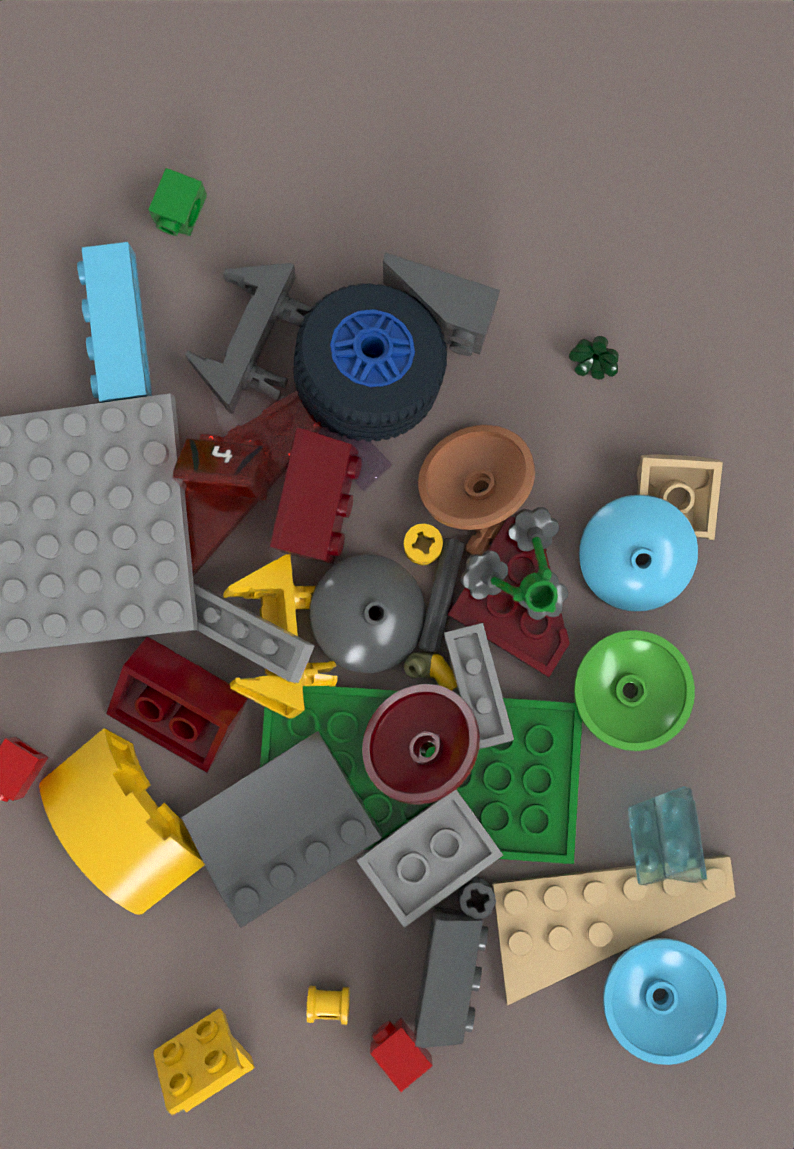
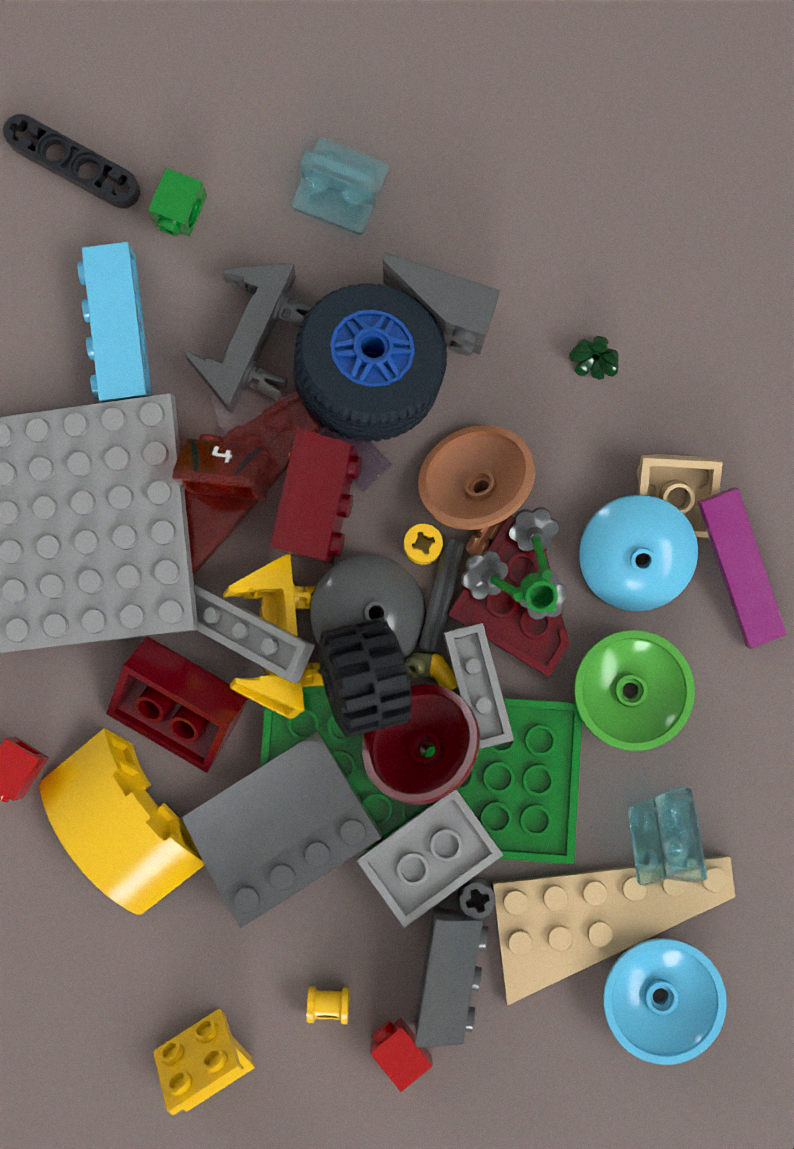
(69, 164): none -> black beam
(339, 185): none -> clear light blue bracket
(364, 677): none -> black wheel
(742, 567): none -> magenta tile

